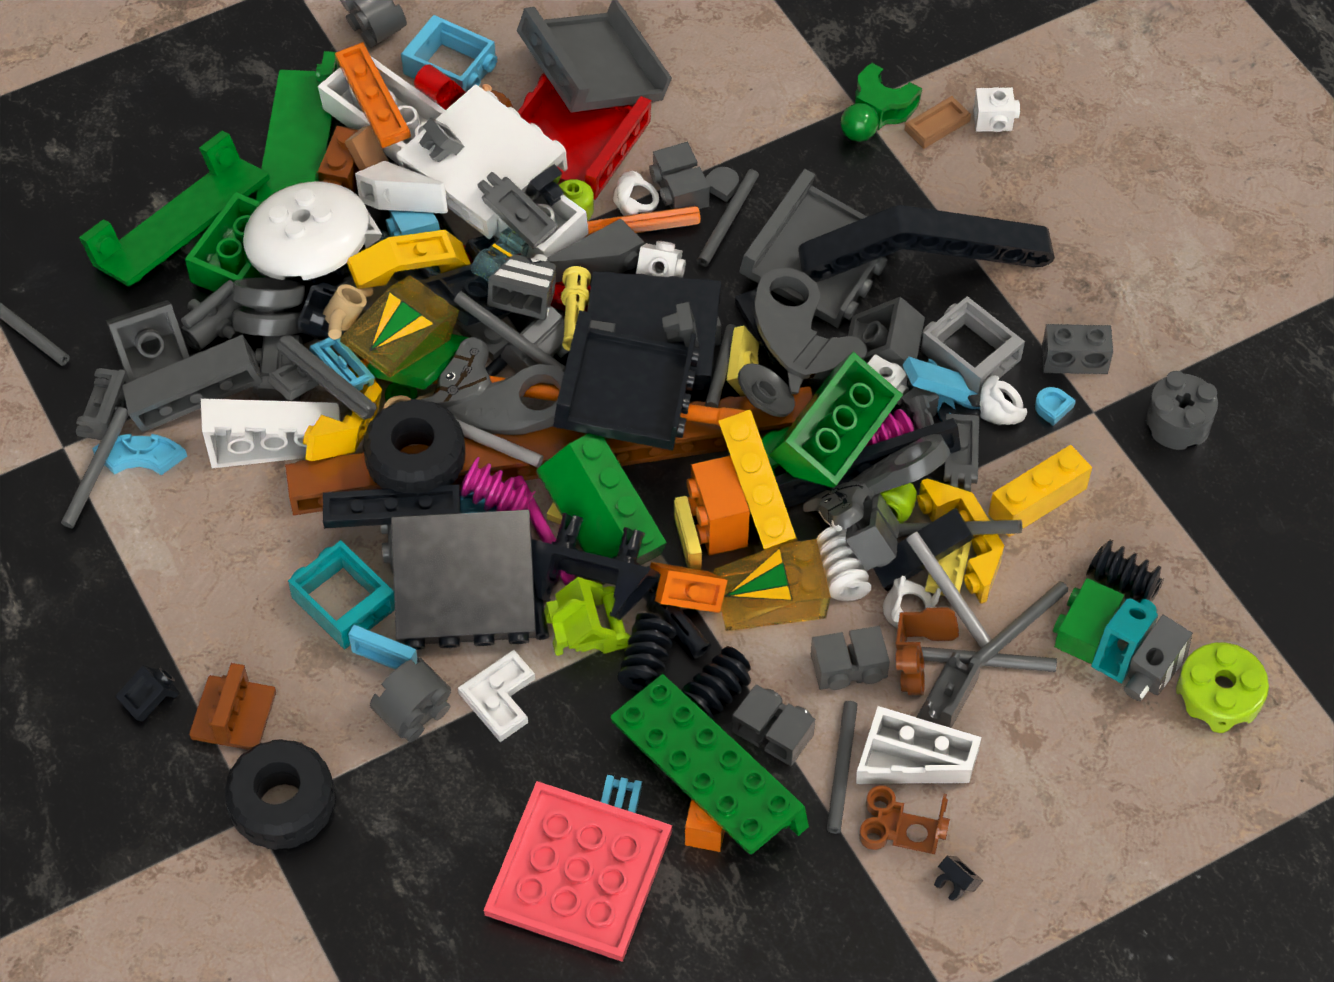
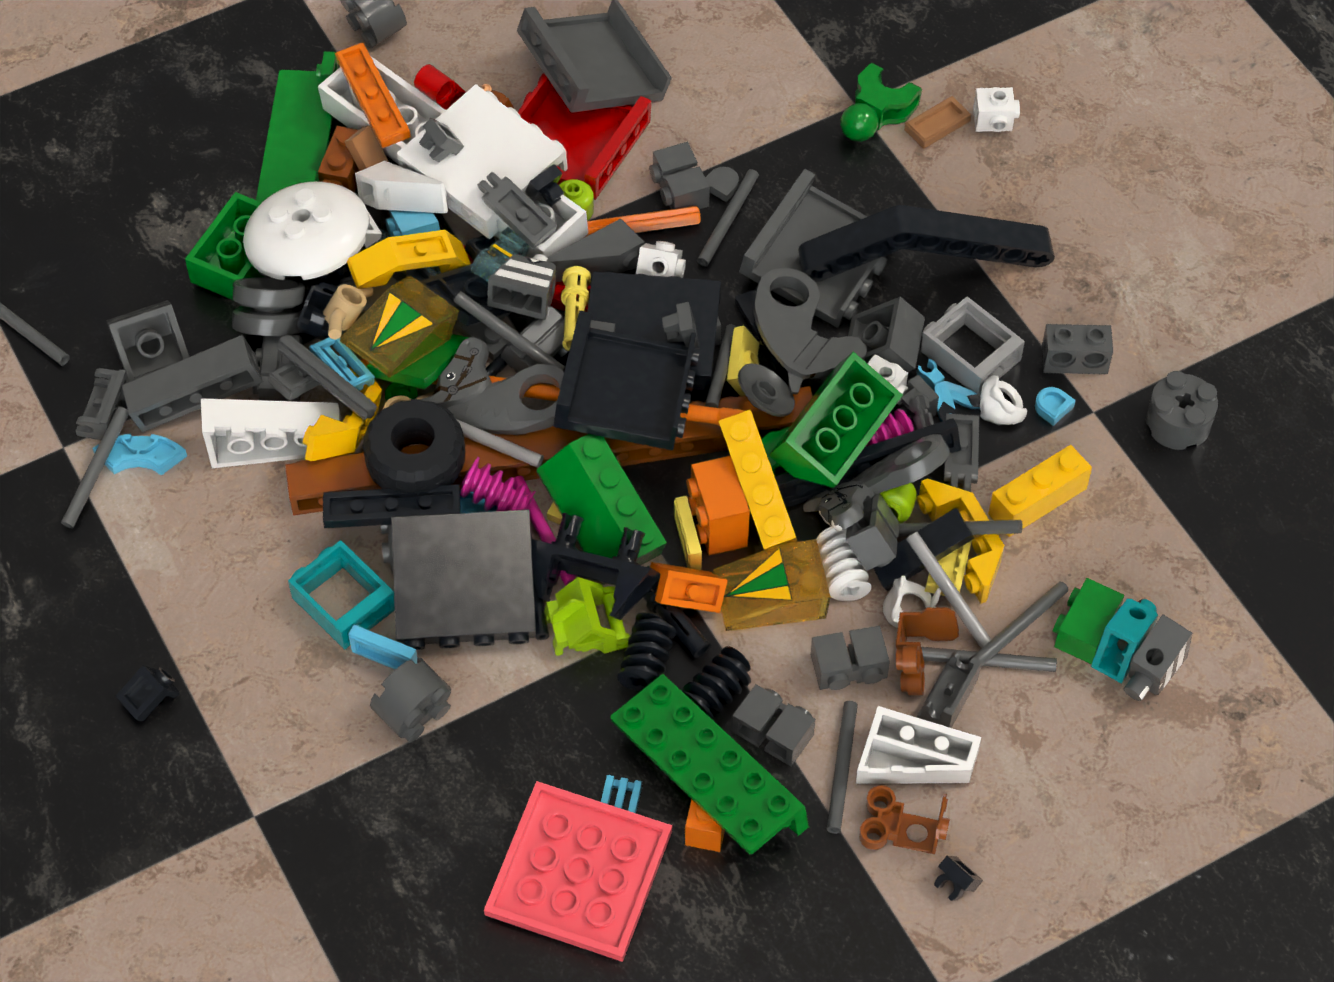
(176, 221): green bracket -> none
(210, 318): dark grey pin -> none
(233, 710): dark orange bracket -> none
(284, 823): black tyre -> none
(442, 32): medium azure window -> none
(491, 691): white tile -> none
(622, 193): white piece -> none
(936, 379): medium azure tile -> none
(1125, 572): black piece -> none
(1218, 705): lime plate -> none

